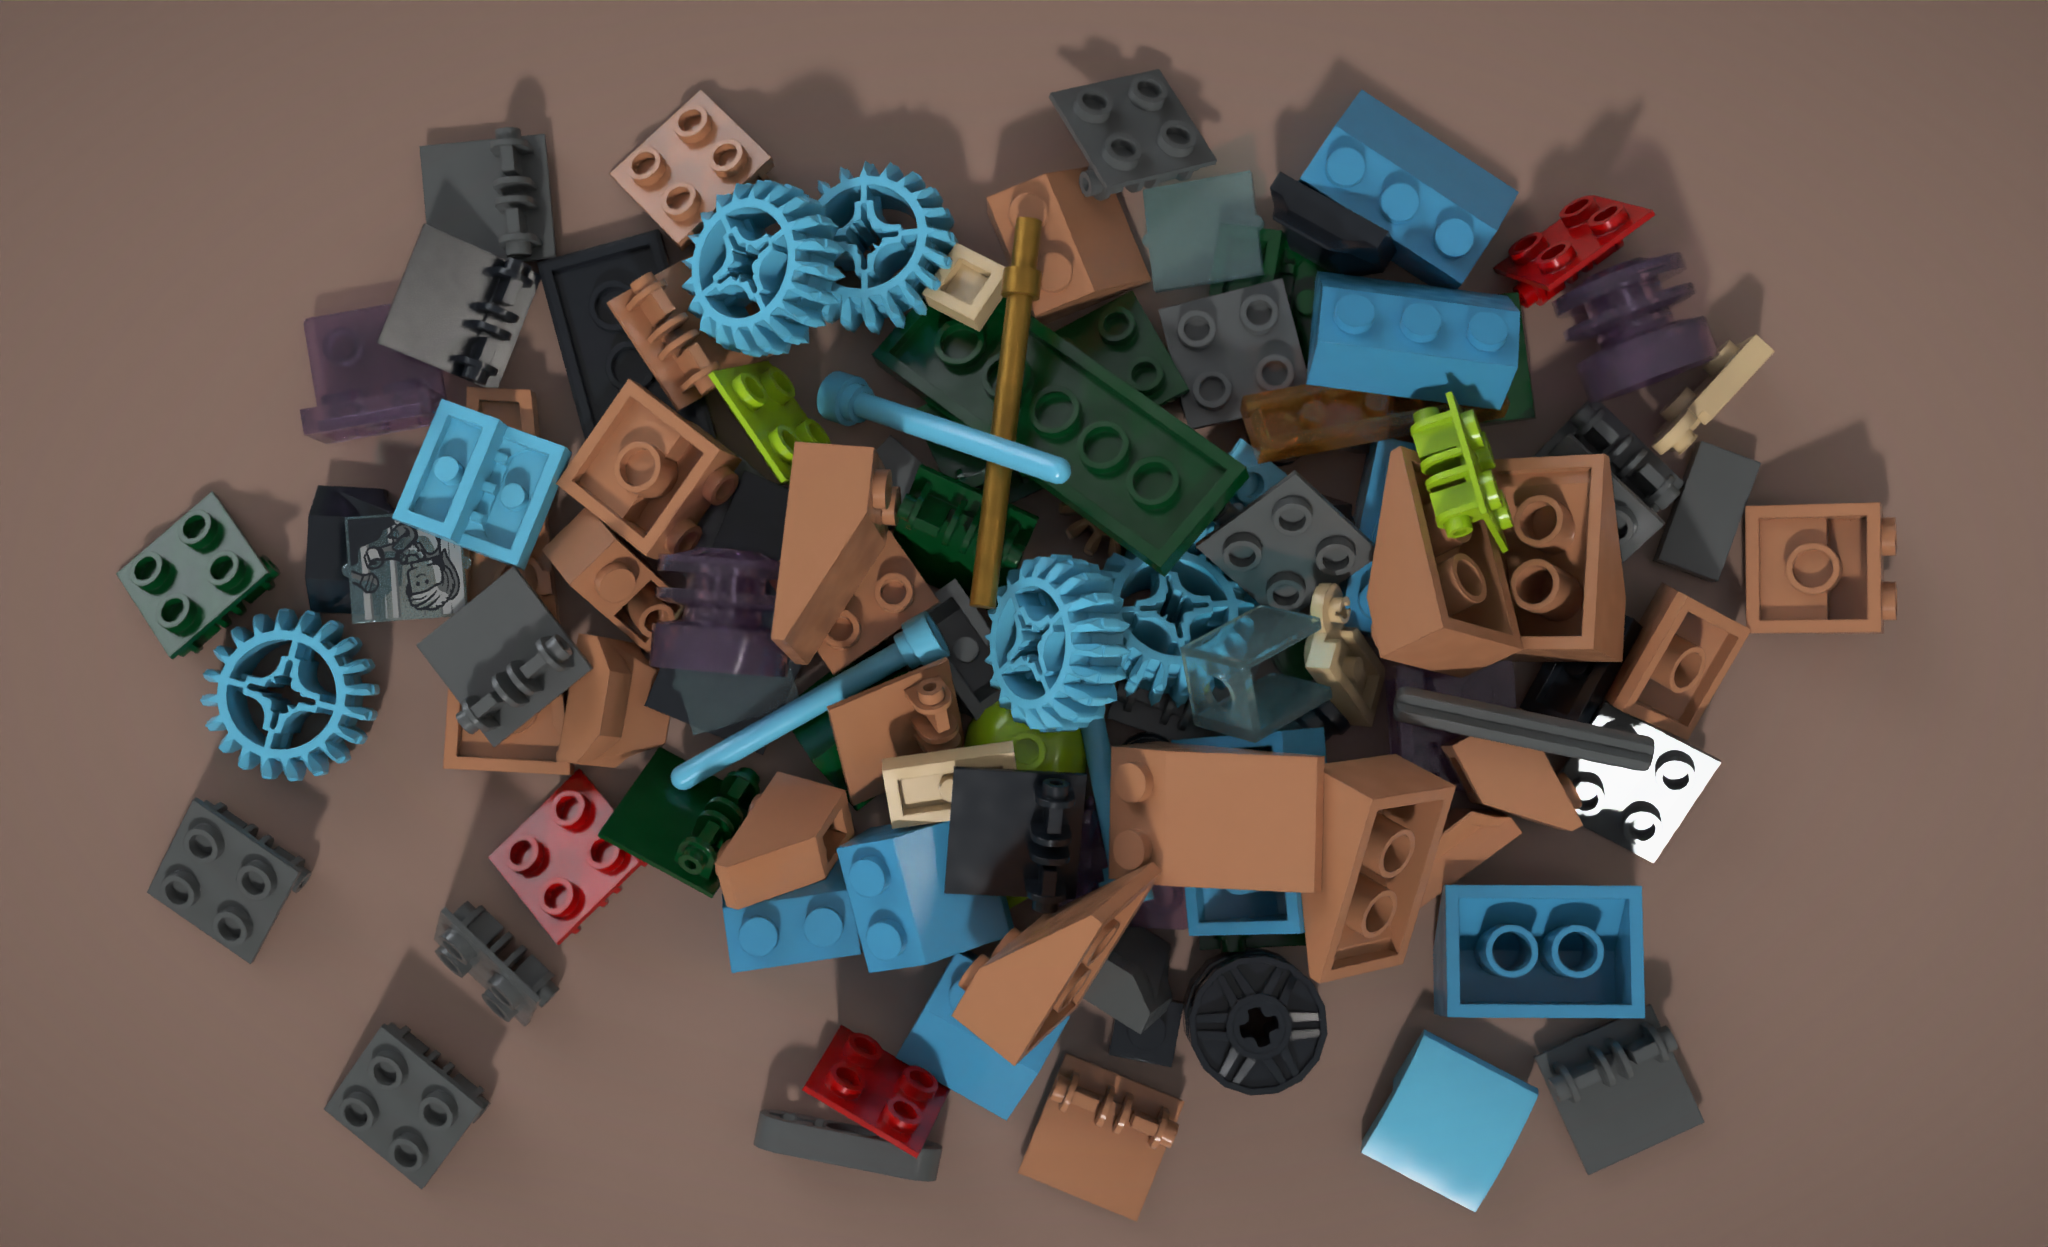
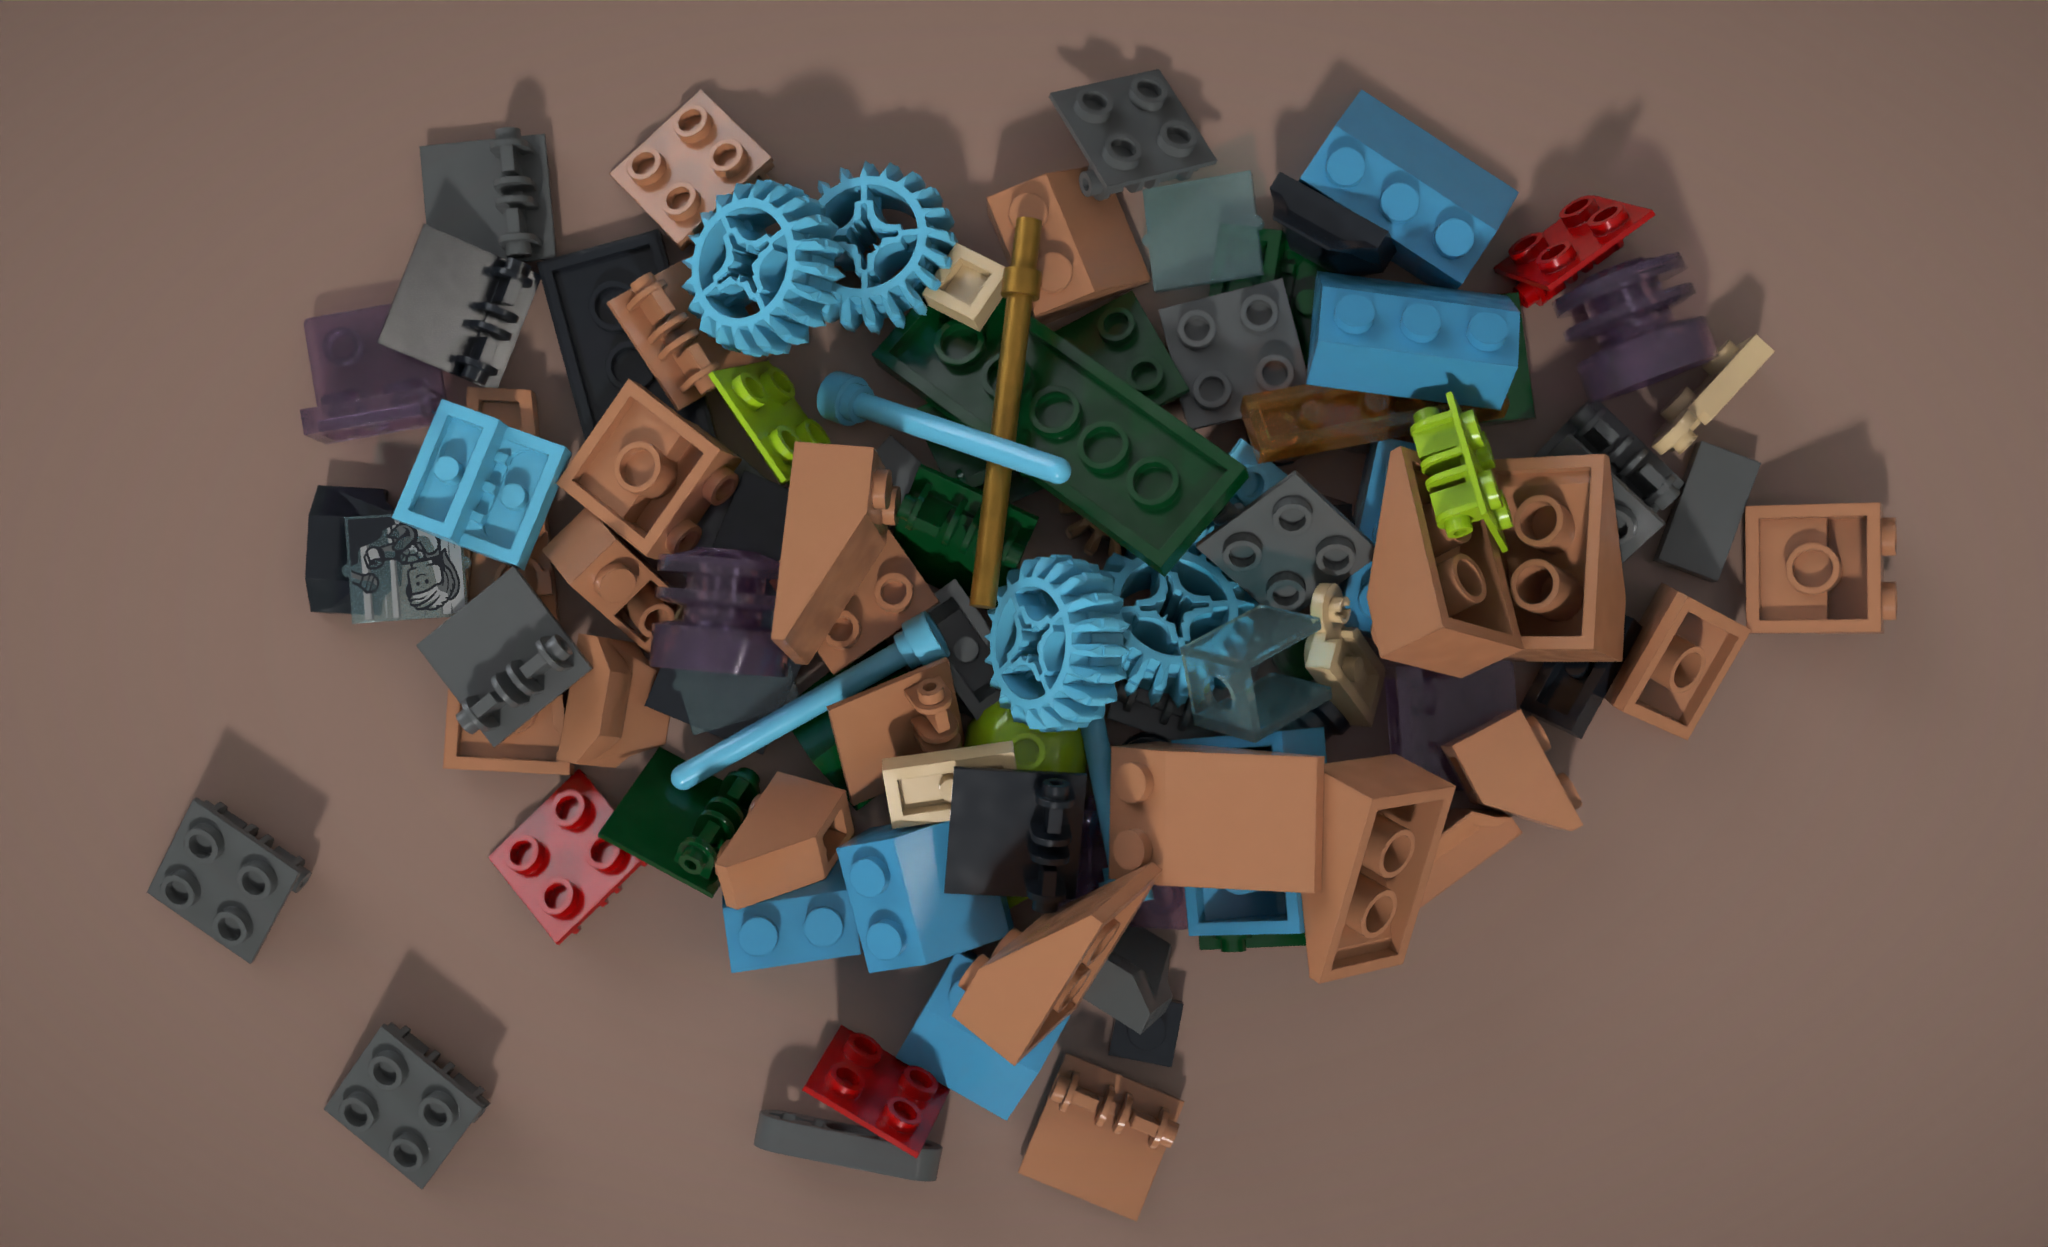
(196, 577): hinge -> none
(281, 716): medium azure gear -> none
(464, 950): dark grey hinge -> none
(1220, 1002): black wheel -> none
(1450, 1120): medium azure slope -> none
(1523, 728): dark grey axle -> none
(1539, 952): dark azure slope -> none
(1619, 1089): dark grey hinge -> none
(1639, 806): hinge -> none

